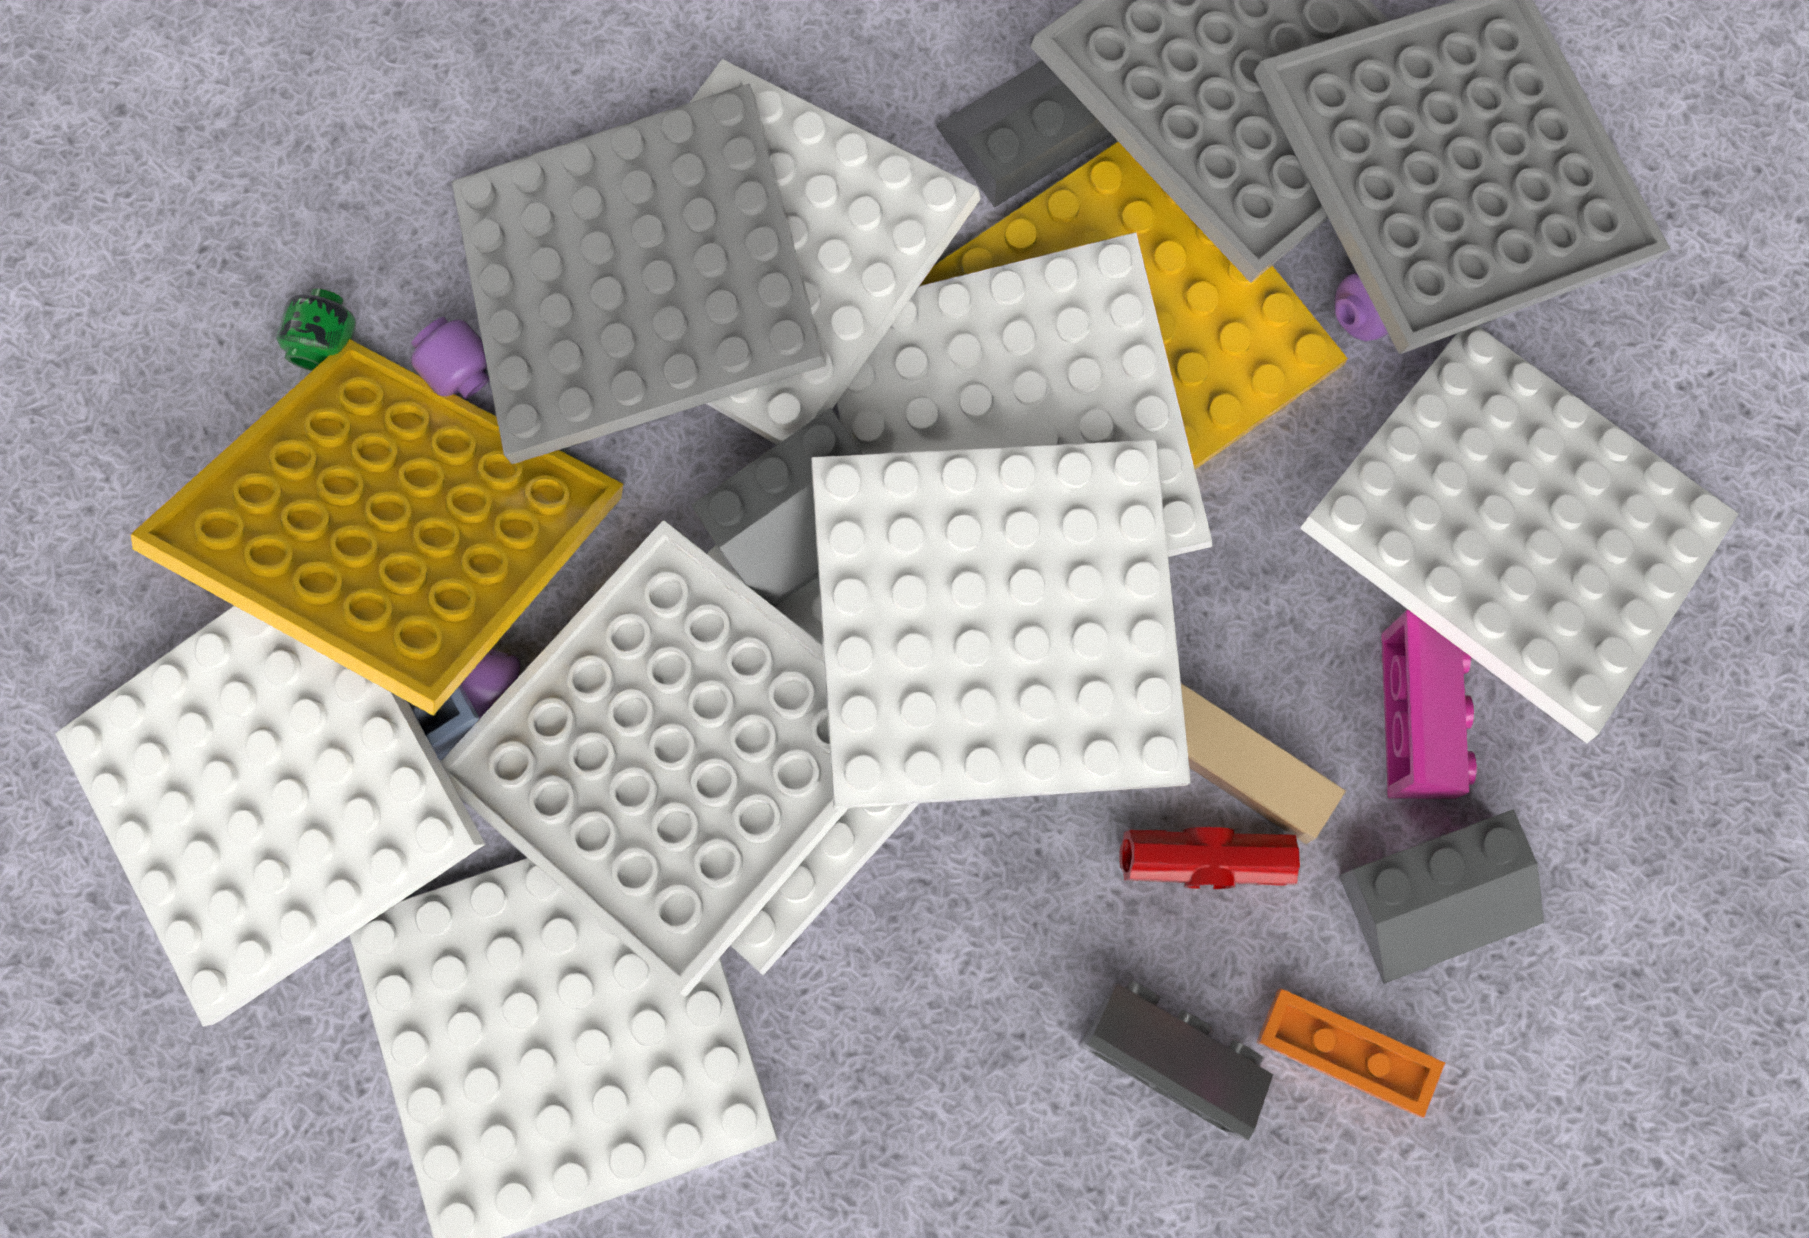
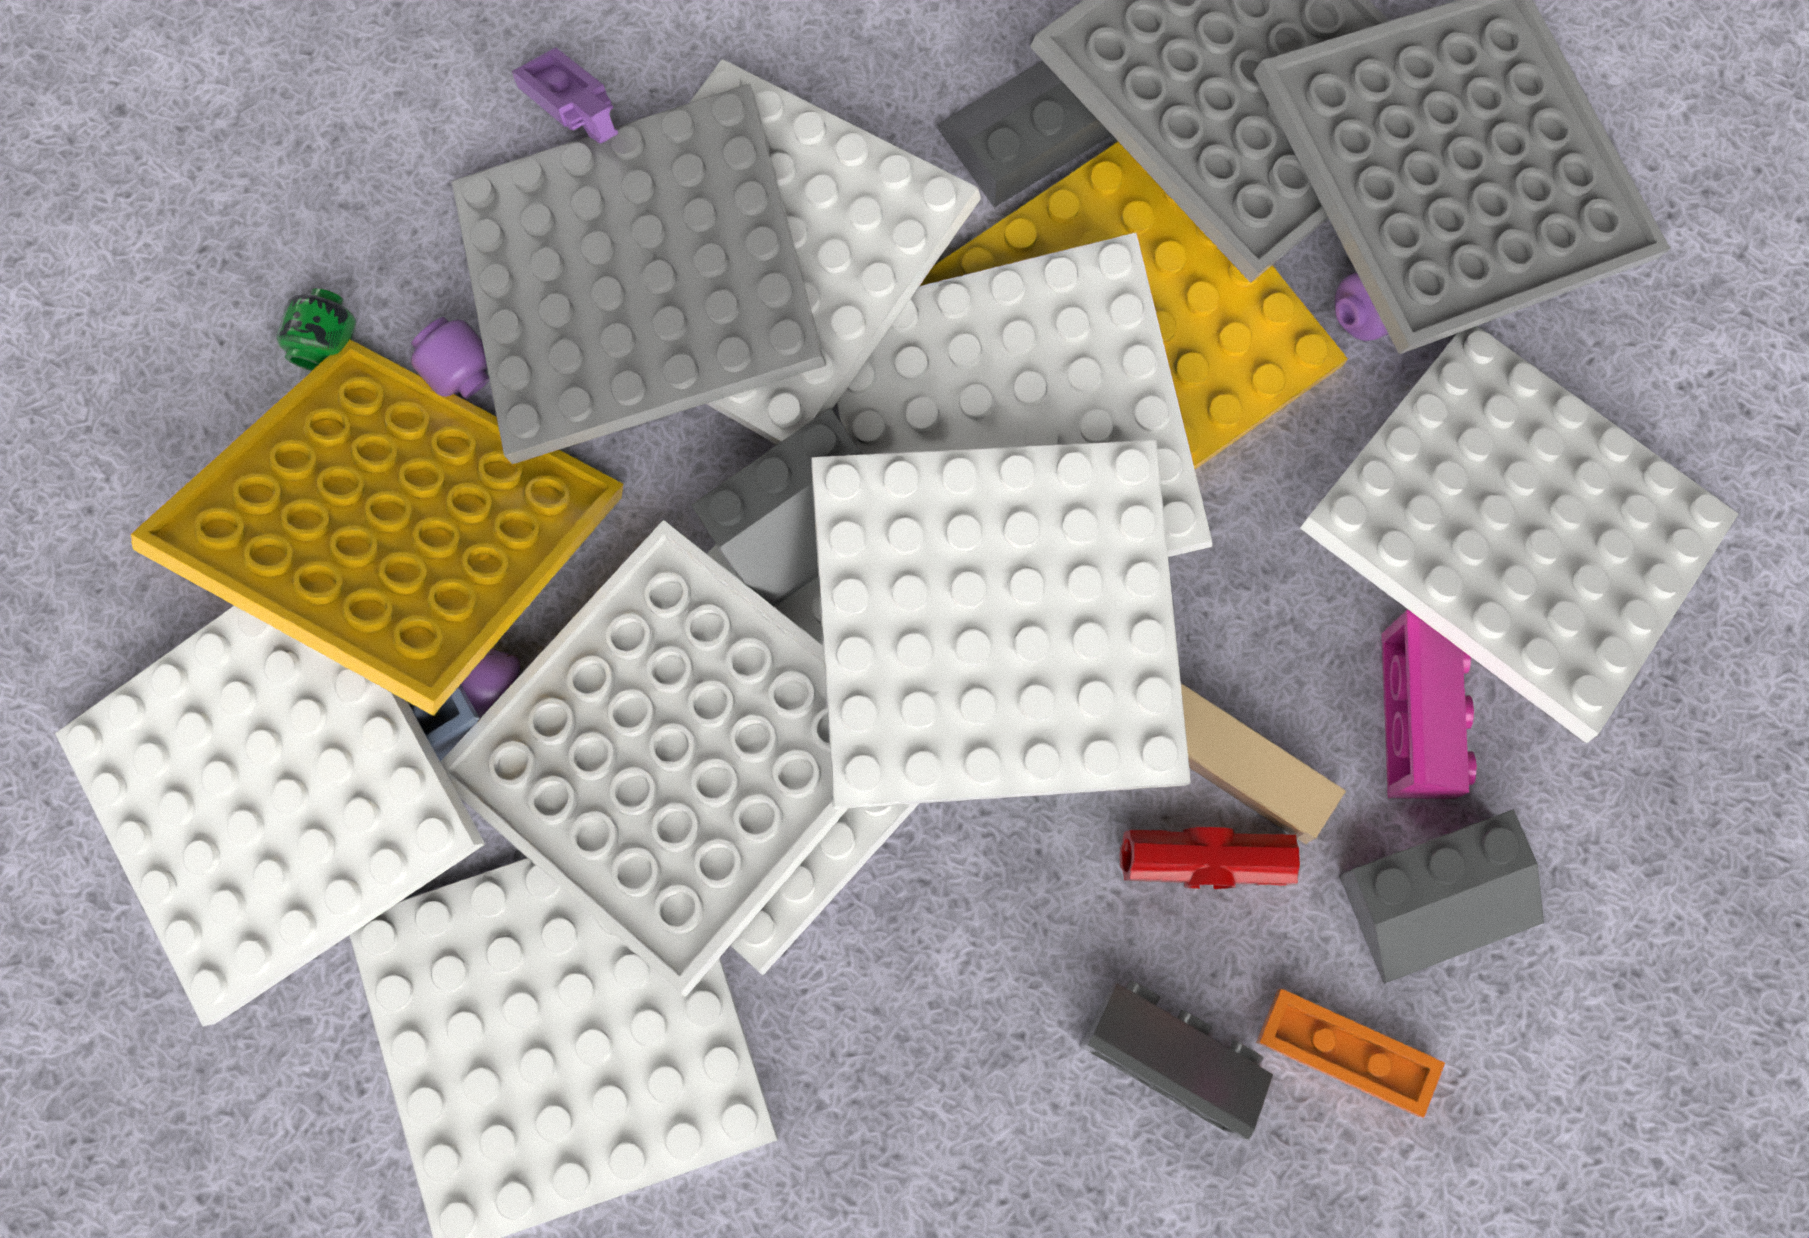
(567, 93): none -> medium lavender hinge

